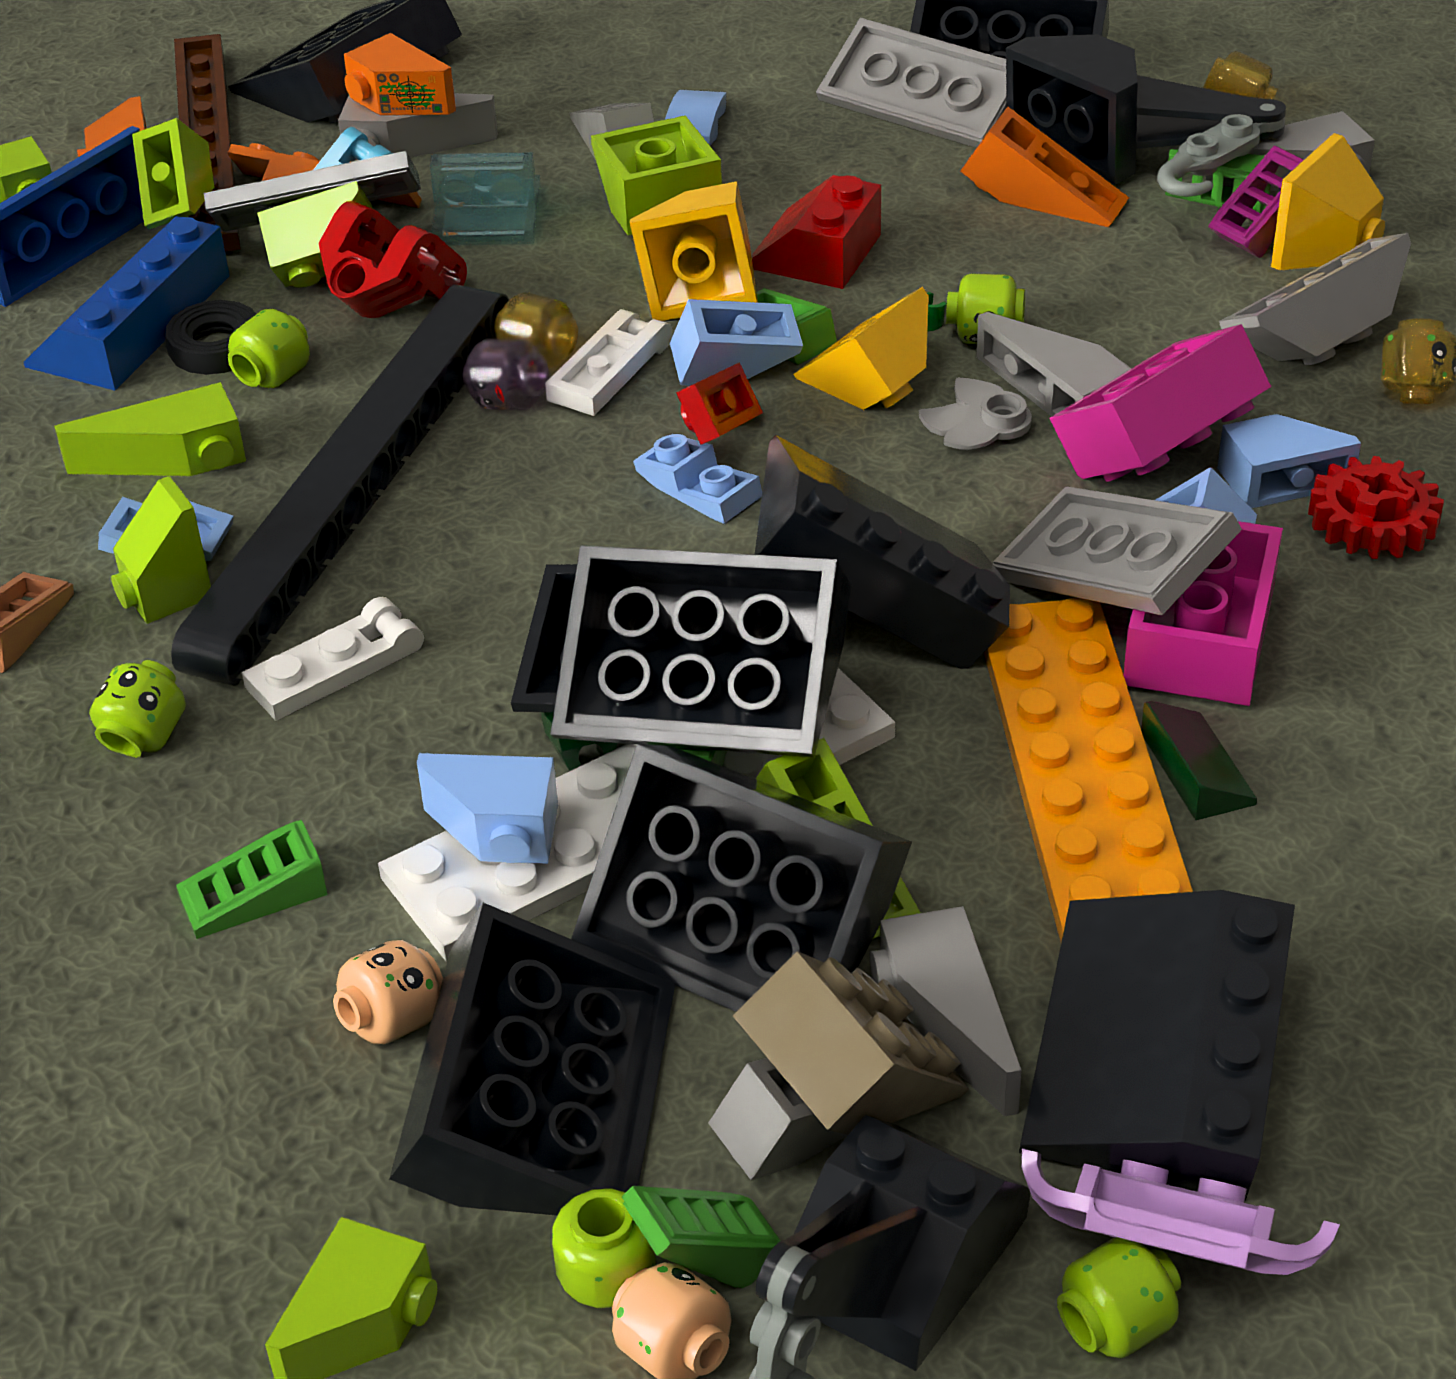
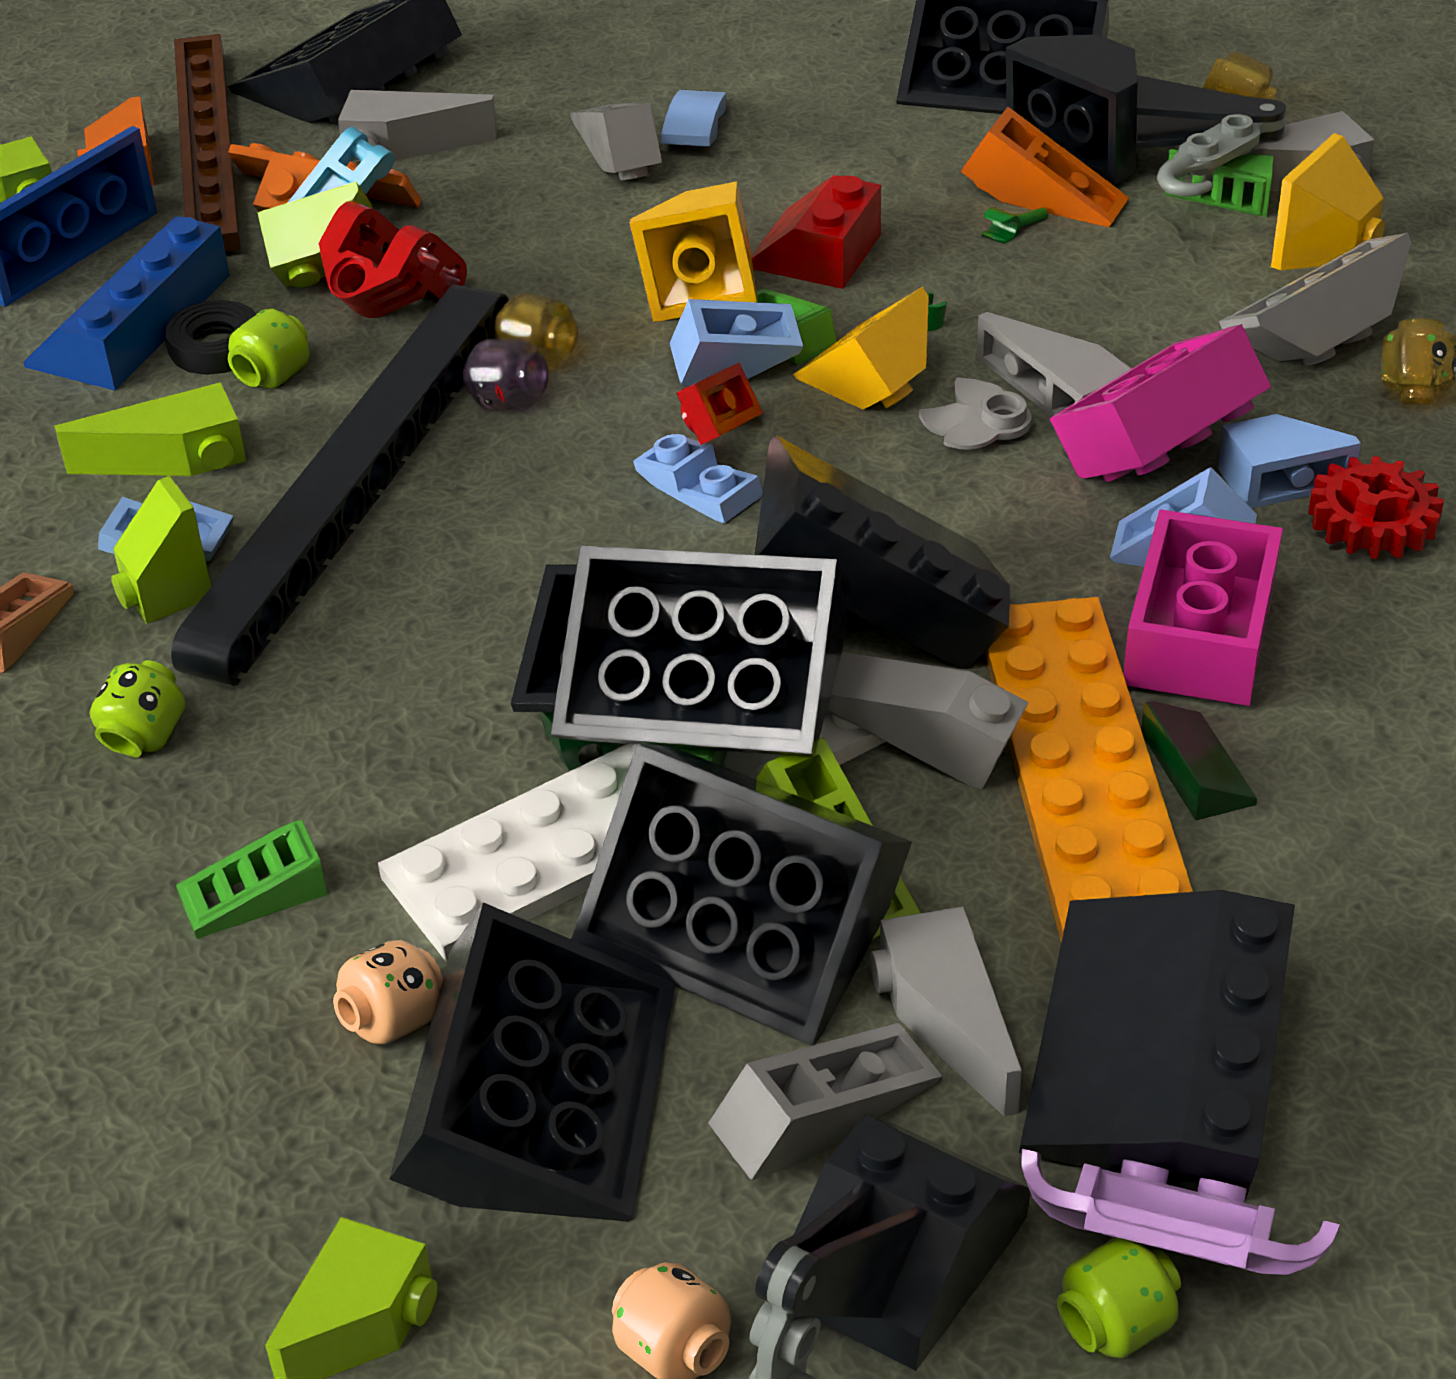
(171, 171): lime slope -> none
(333, 659): white plate -> none
(377, 177): tile -> none
(398, 79): orange slope -> none
(485, 198): clear light blue bracket -> none
(493, 803): light blue slope -> none
(598, 1247): lime head -> none
(607, 362): white plate -> none
(653, 164): lime slope -> none
(704, 1231): bright green slope -> none
(848, 1044): dark tan slope -> none
(917, 82): light grey tile -> none
(929, 712): none -> light grey slope
(983, 294): lime head -> none
(1006, 225): none -> green hand
(1117, 548): light grey tile -> none
(1240, 205): magenta slope -> none

